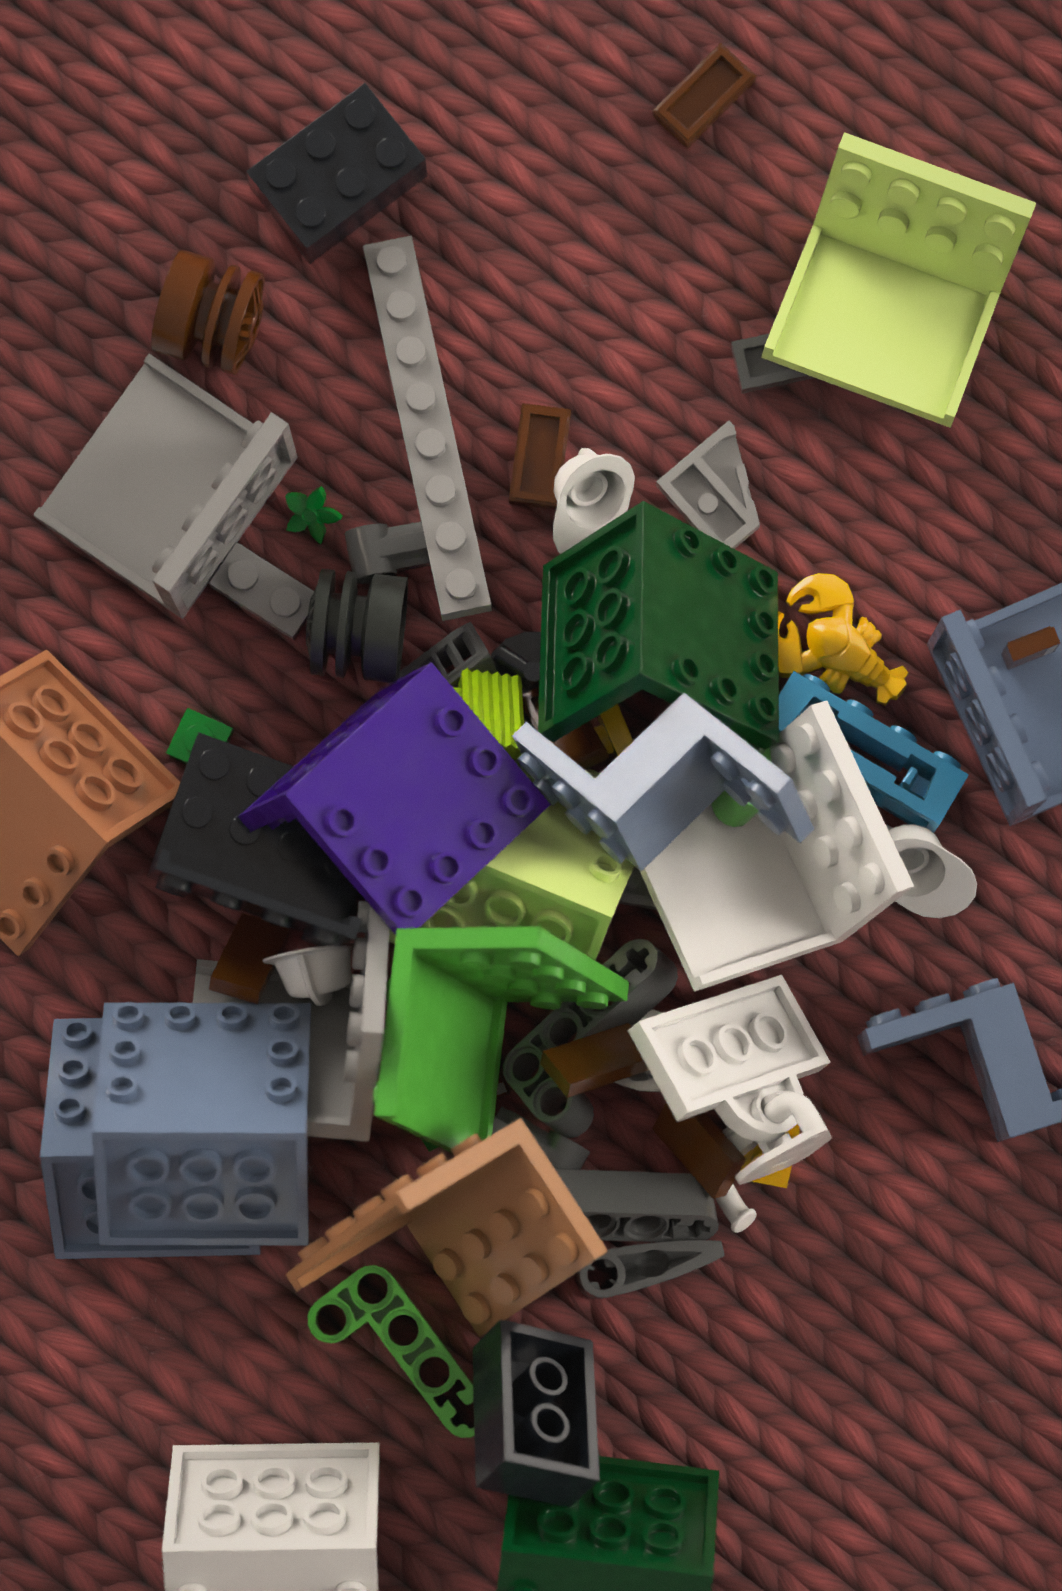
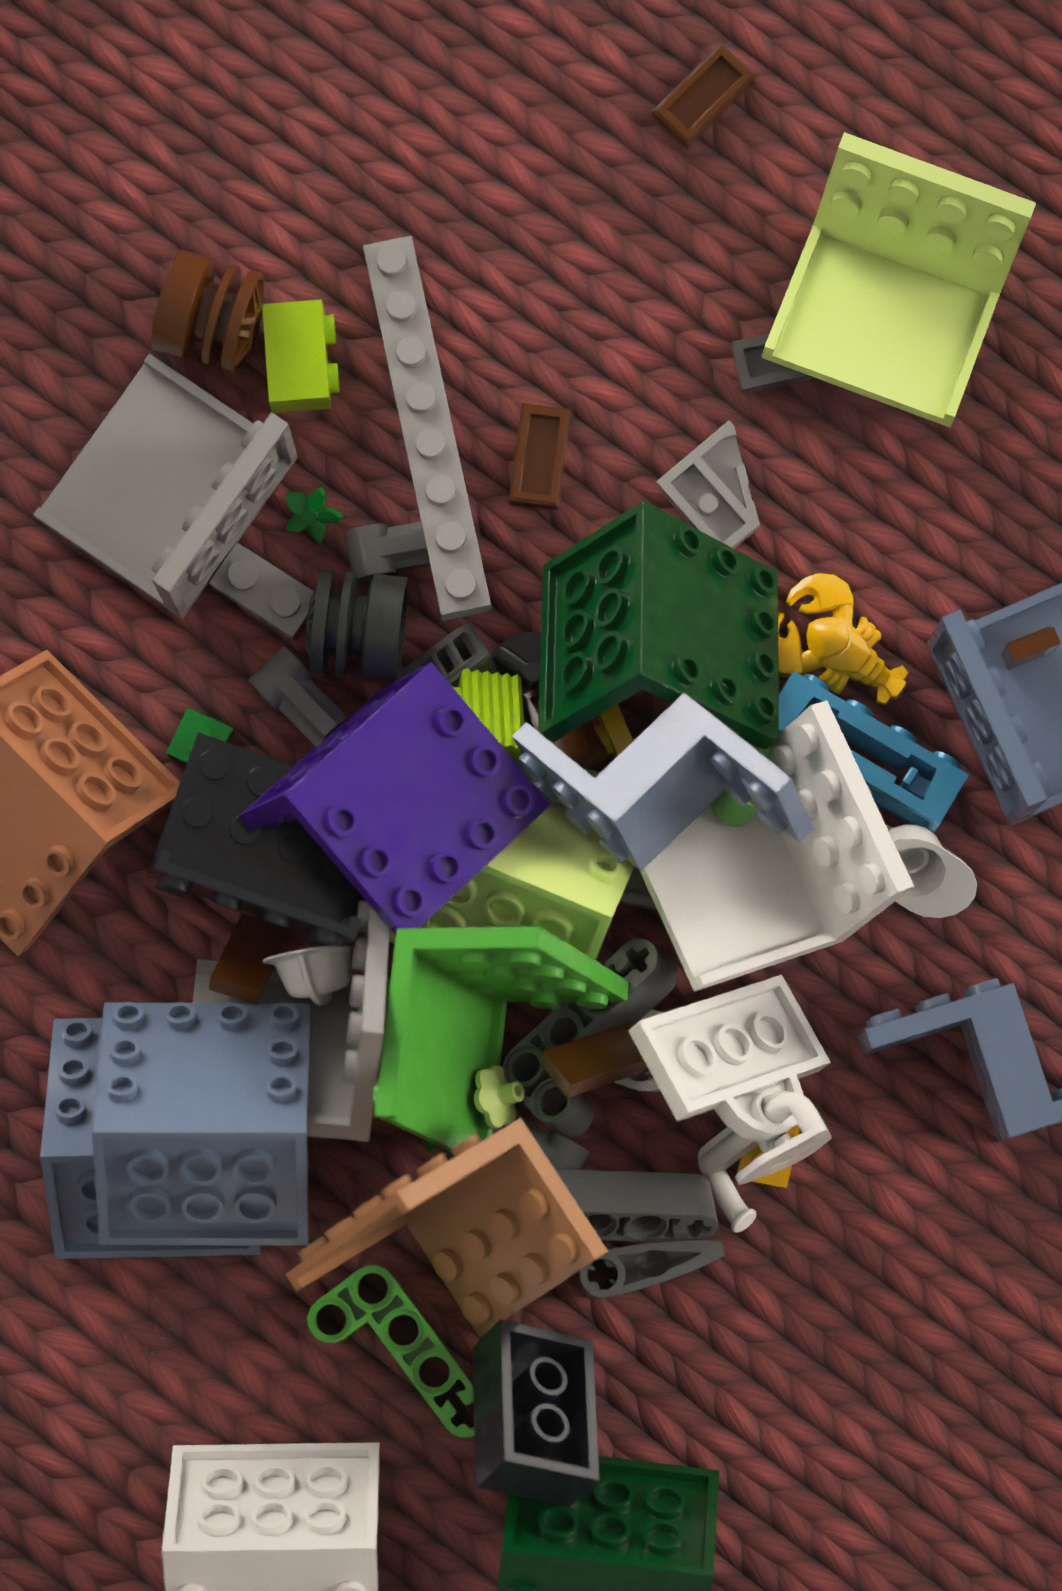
(289, 688): none -> dark grey piece
(298, 356): none -> lime brick
(337, 173): black brick -> none
(496, 1096): none -> yellowish green plant
(589, 495): white piece -> none
(701, 1150): reddish brown tile -> none

